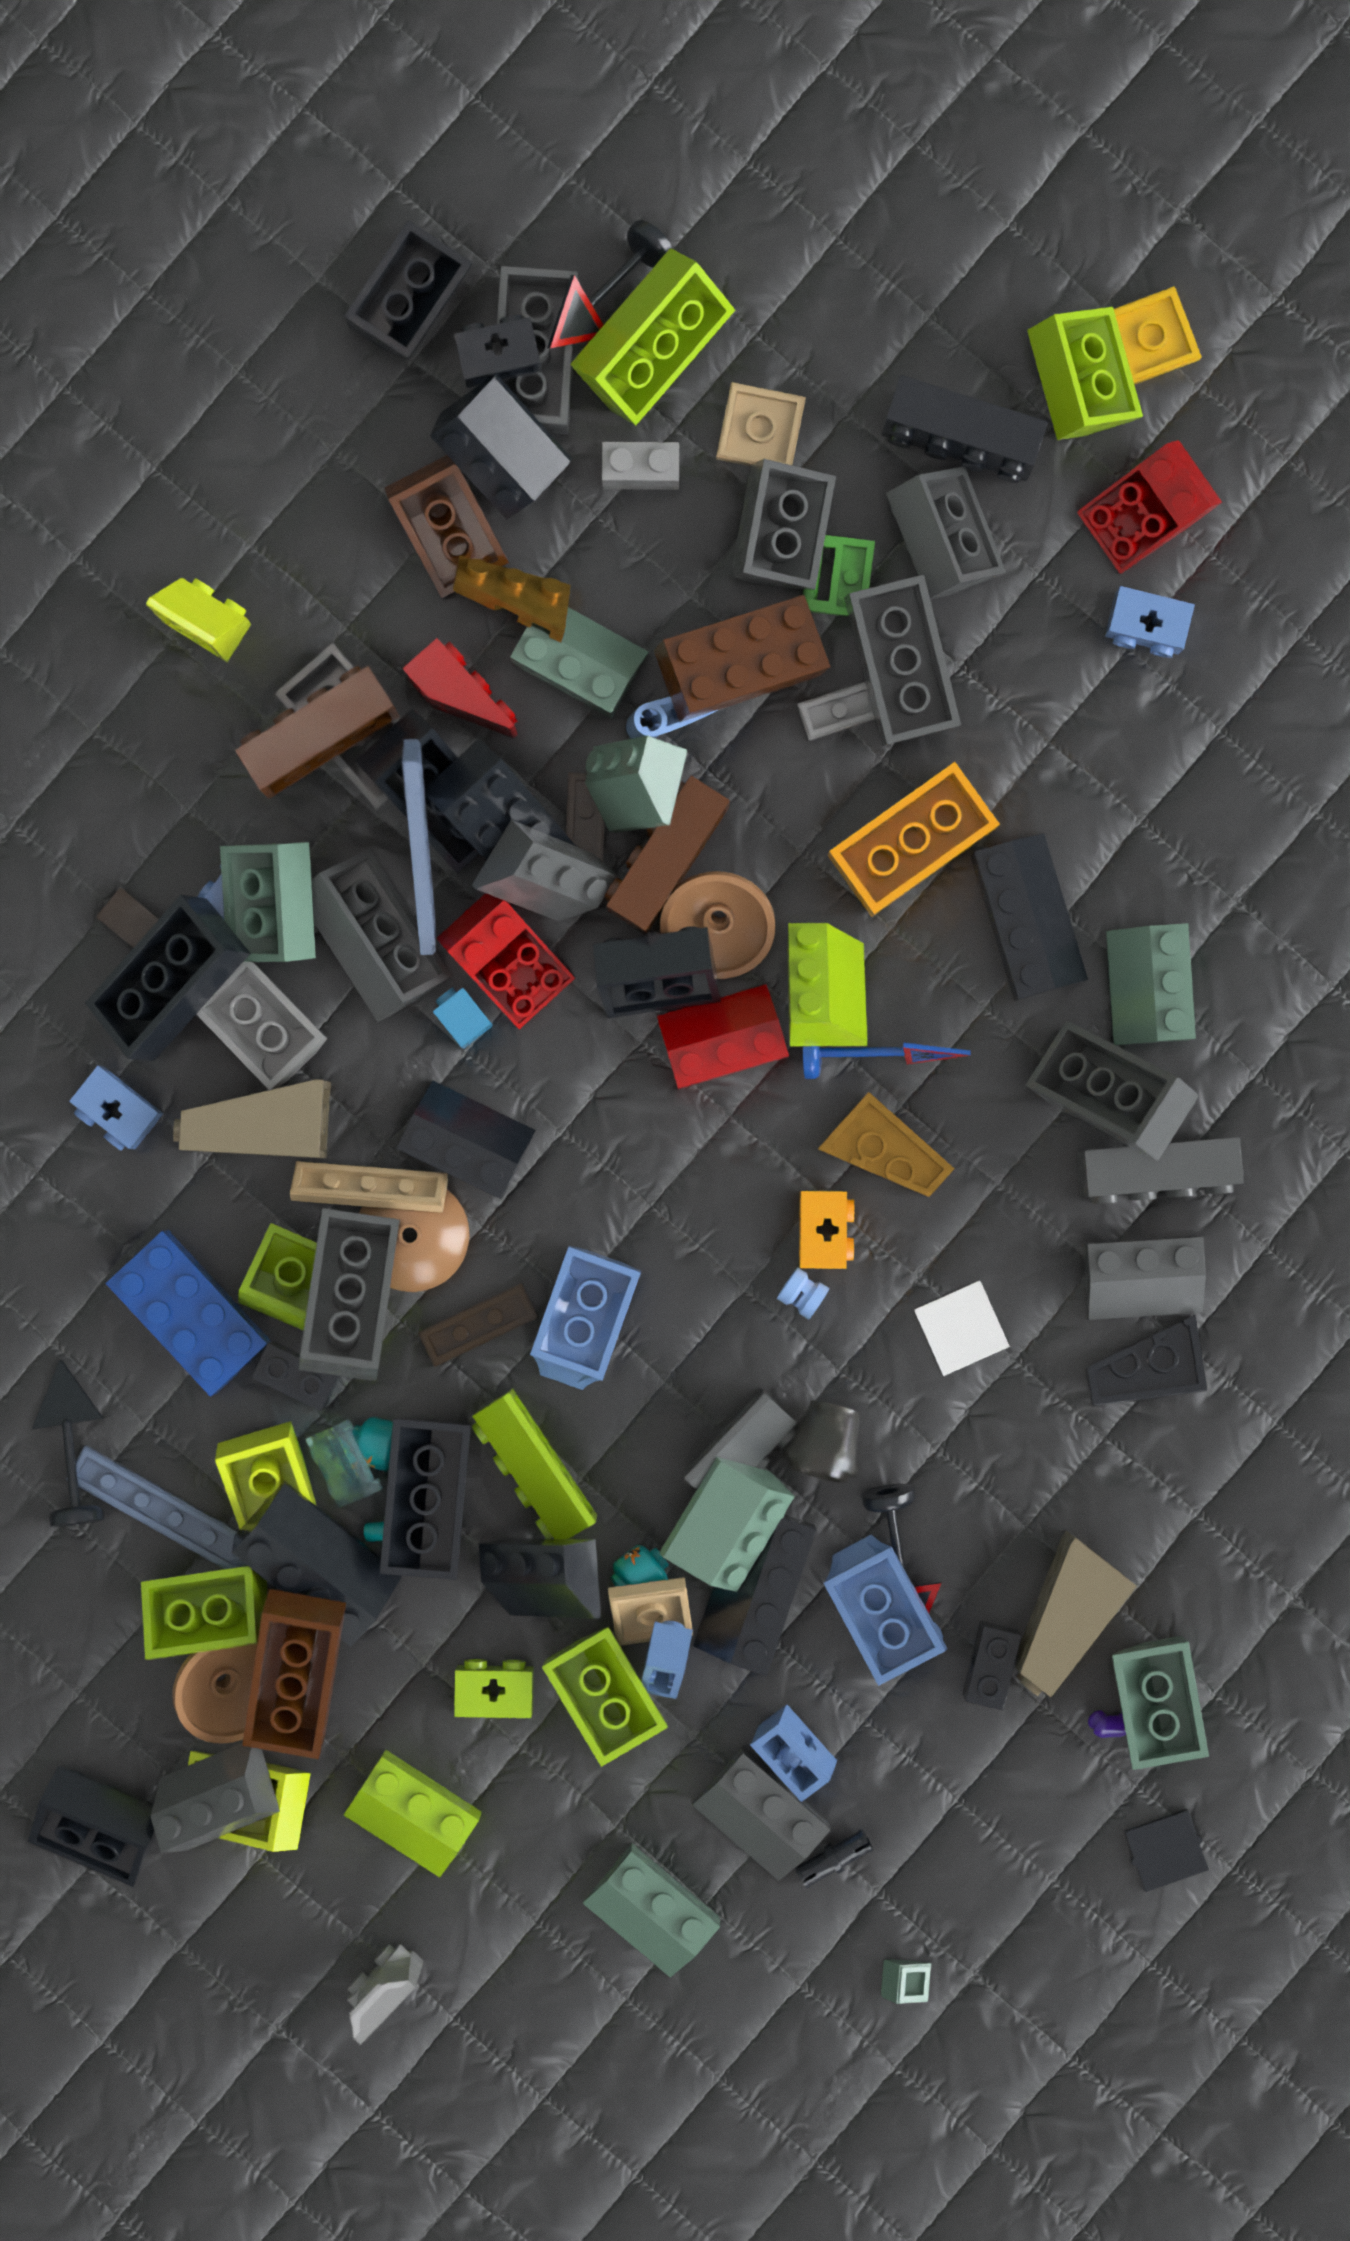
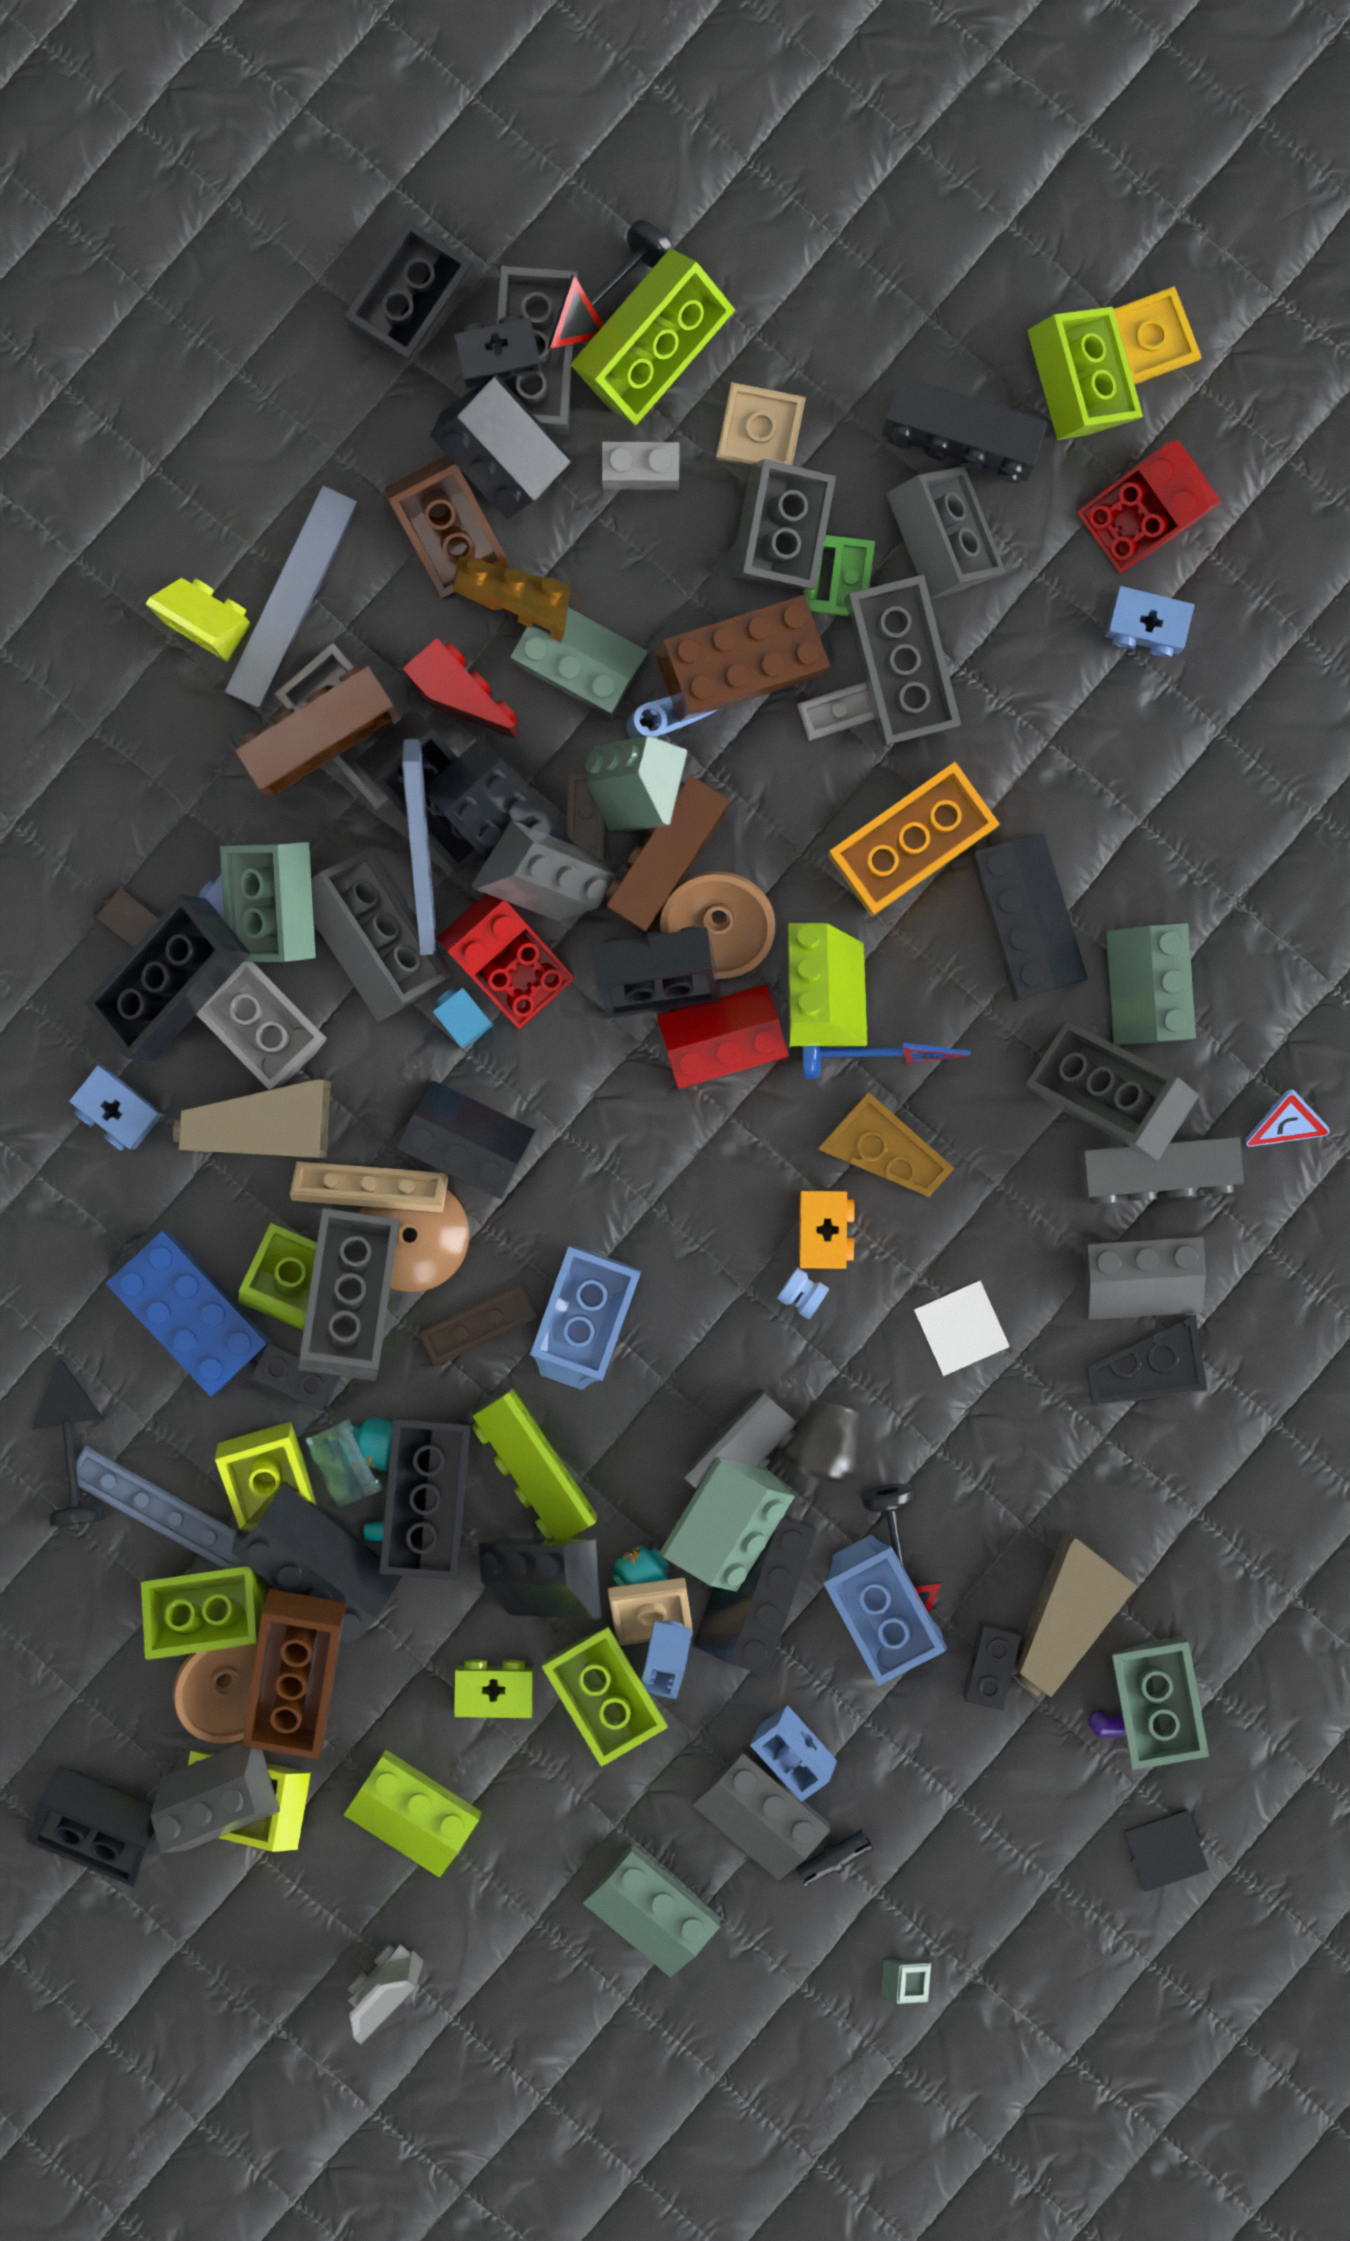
(291, 597): none -> sand blue tile
(1287, 1121): none -> piece

